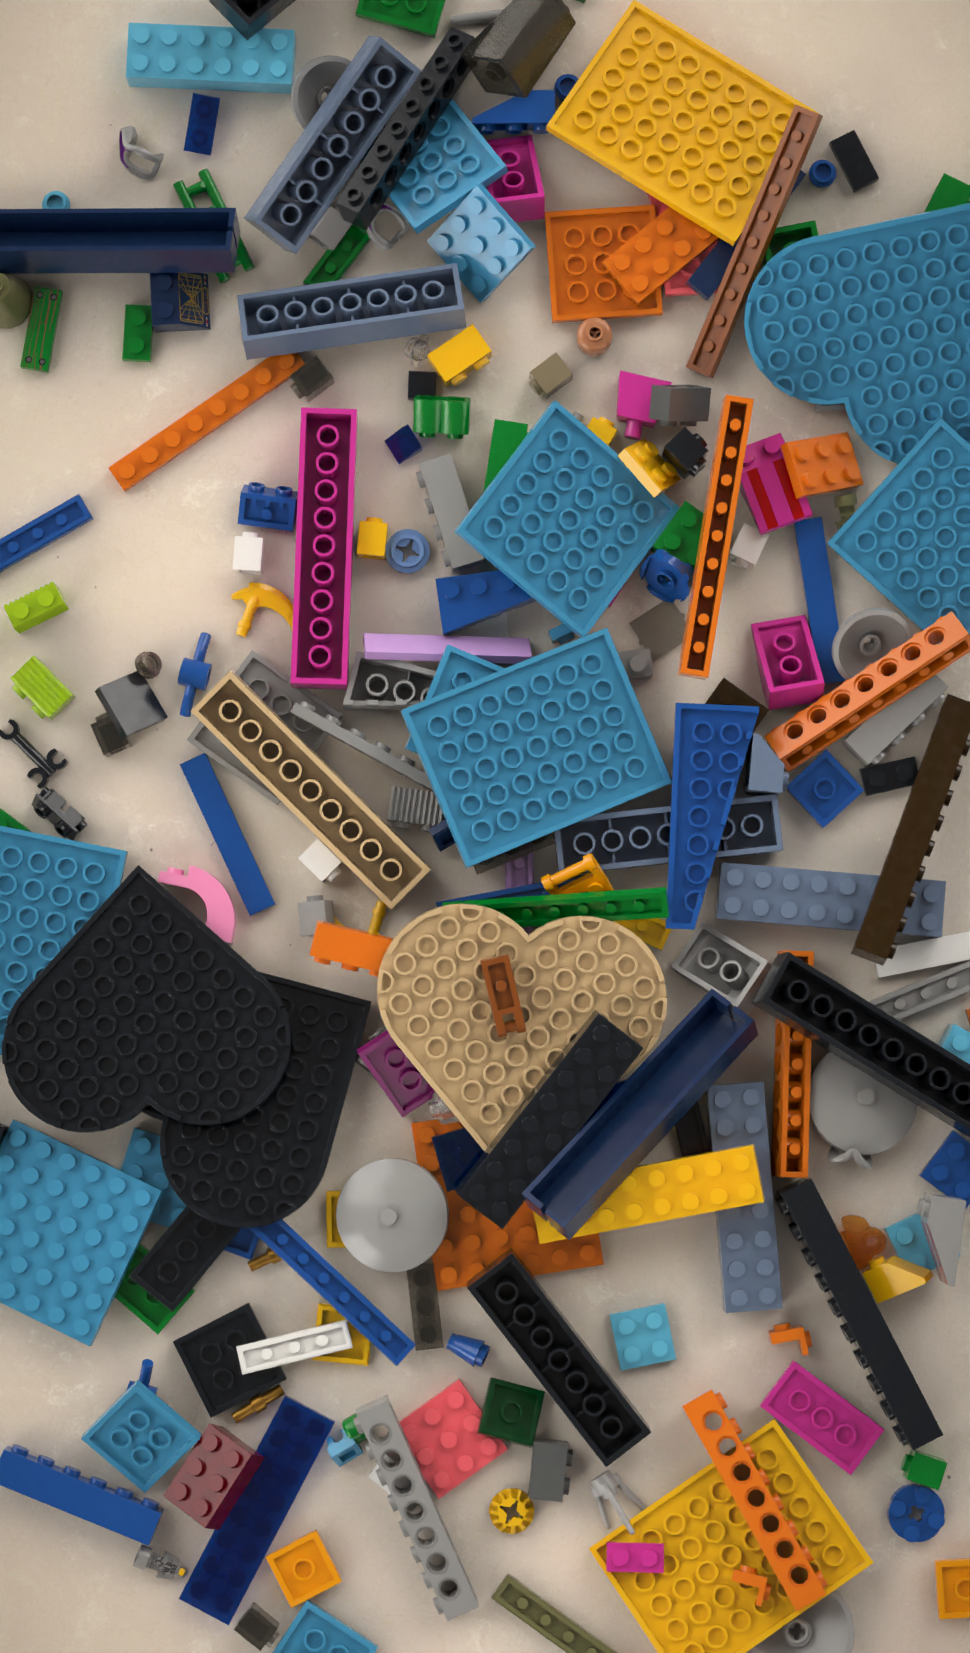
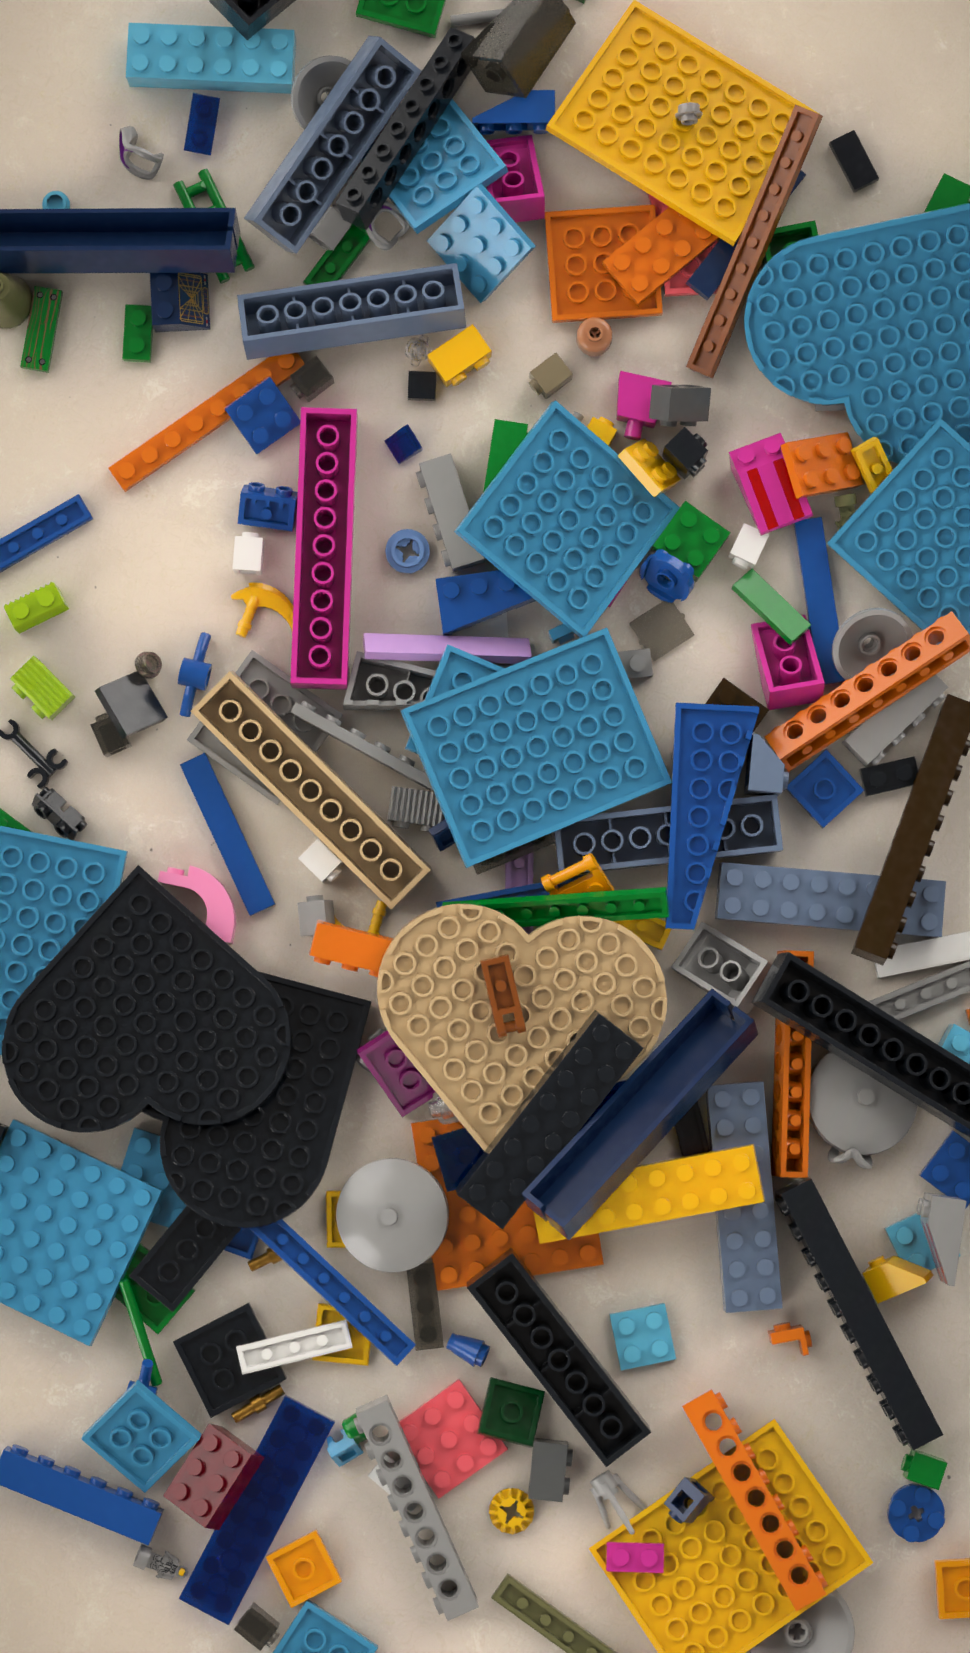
(139, 1328): none -> green bar
(262, 415): none -> blue plate
(372, 539): yellow brick -> none
(441, 415): green brick -> none
(564, 85): blue plate -> none
(678, 1500): none -> brick
(689, 113): none -> light grey plate
(715, 537): orange brick -> none
(749, 1576): orange bracket -> none
(771, 606): none -> tile
(821, 1417): dark pink plate -> none
(822, 173): blue plate -> none
(855, 1238): clear orange plate -> none
(872, 462): none -> yellow plate

